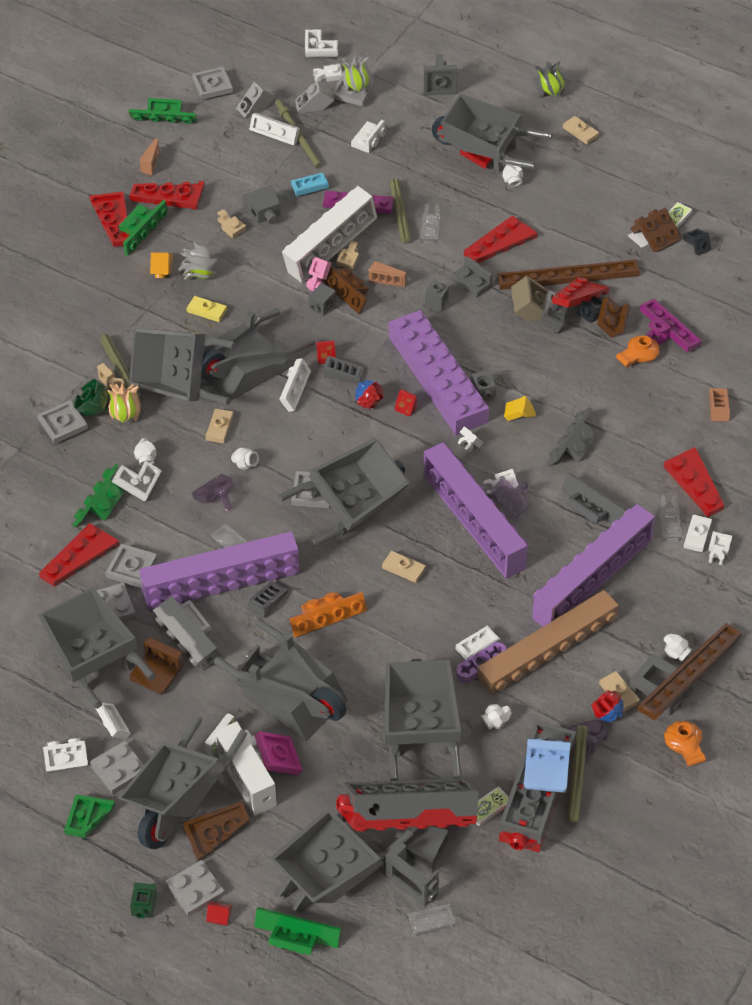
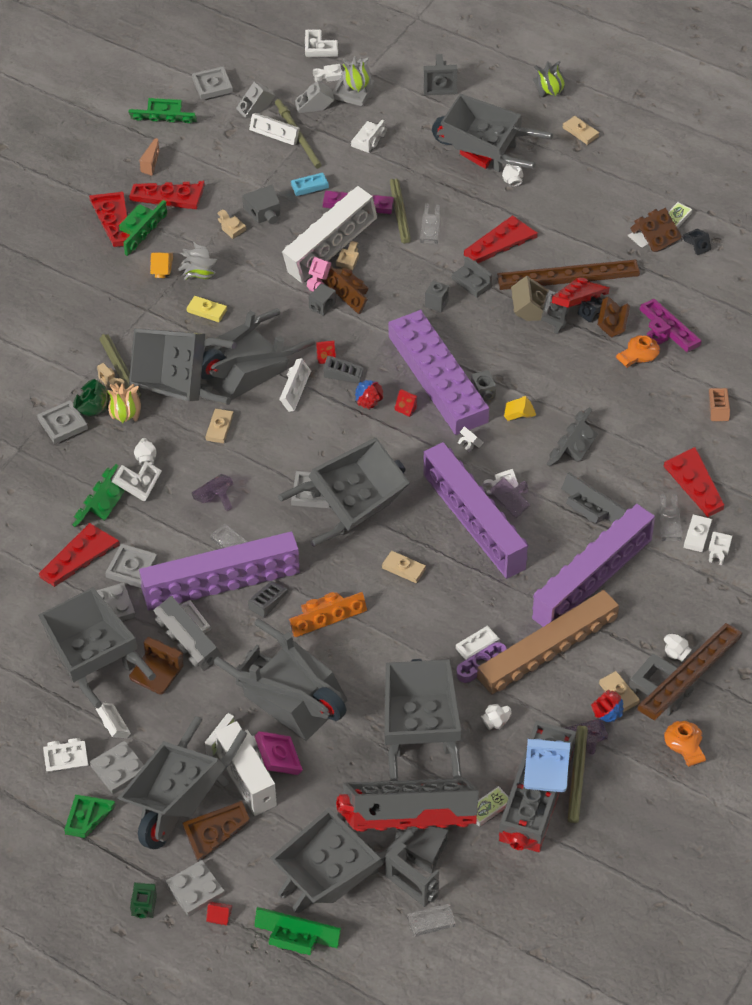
(245, 458): white rock -> none
(387, 275): nougat slope -> none

